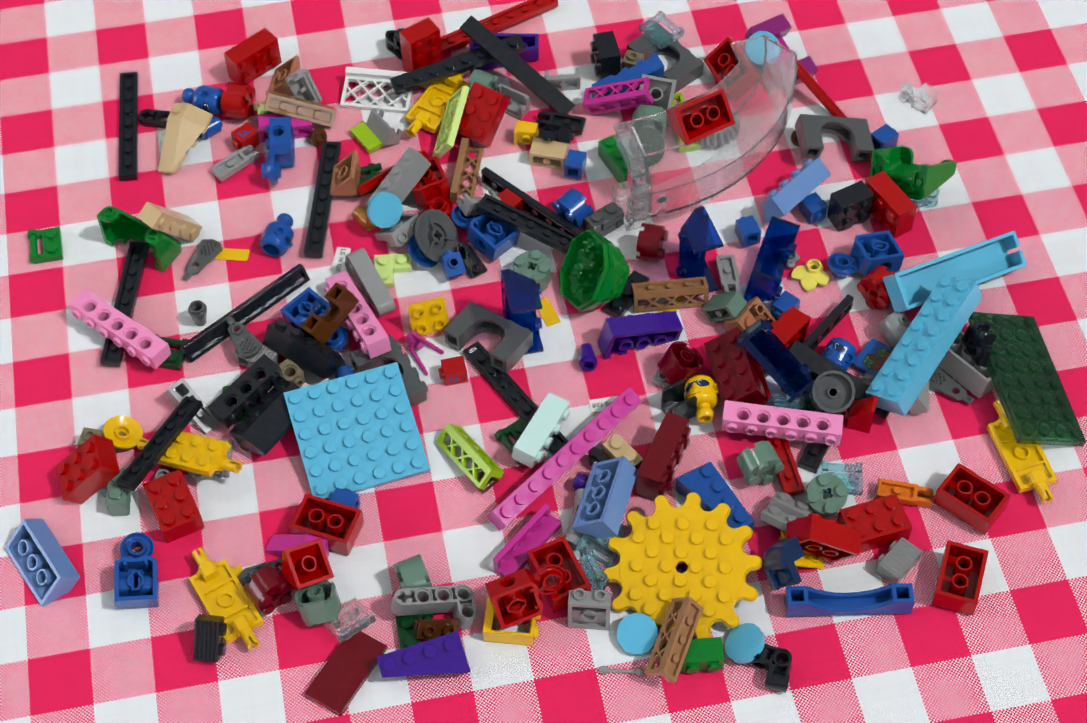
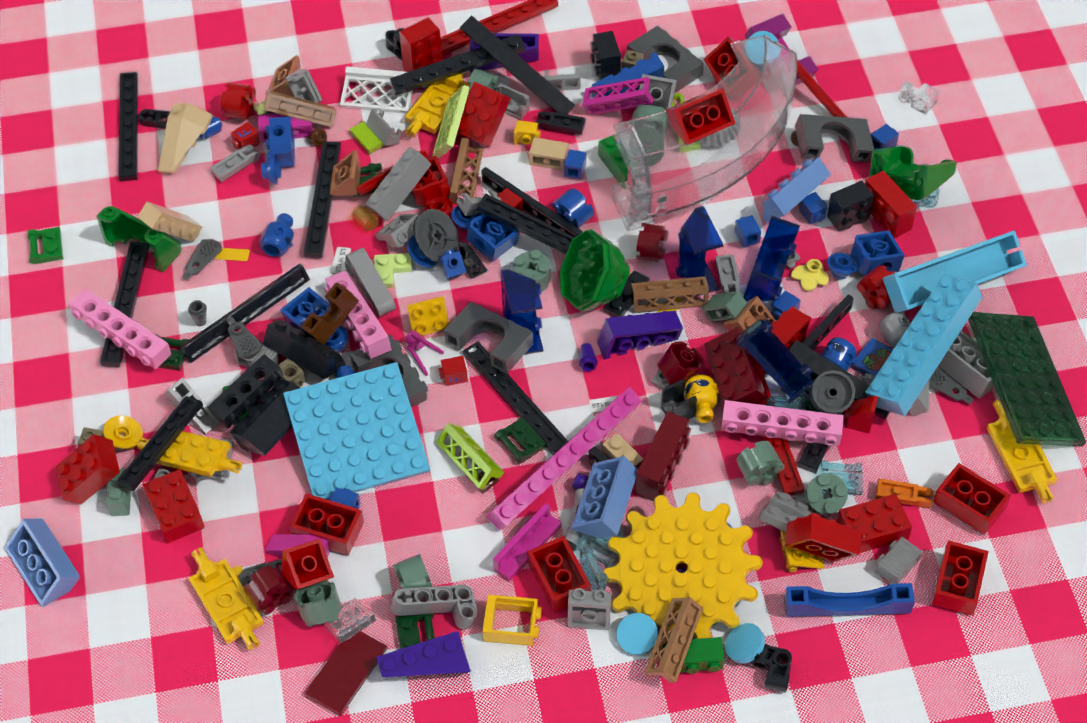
(136, 574): blue brick -> none
(204, 97): blue piece -> none
(209, 638): black brick -> none
(253, 57): red brick -> none
(384, 209): medium azure tile -> none
(435, 627): reddish brown hinge -> none
(518, 594): red brick -> none
(540, 430): light aqua brick -> none
(548, 313): yellow sticker -> none
(551, 131): black plate -> none
(604, 670): light grey hinge -> none
(605, 219): dark grey brick -> none
(657, 33): clear light blue plate -> none
(713, 491): blue wedge -> none
(779, 563): dark blue brick -> none
(977, 341): black plate -> none

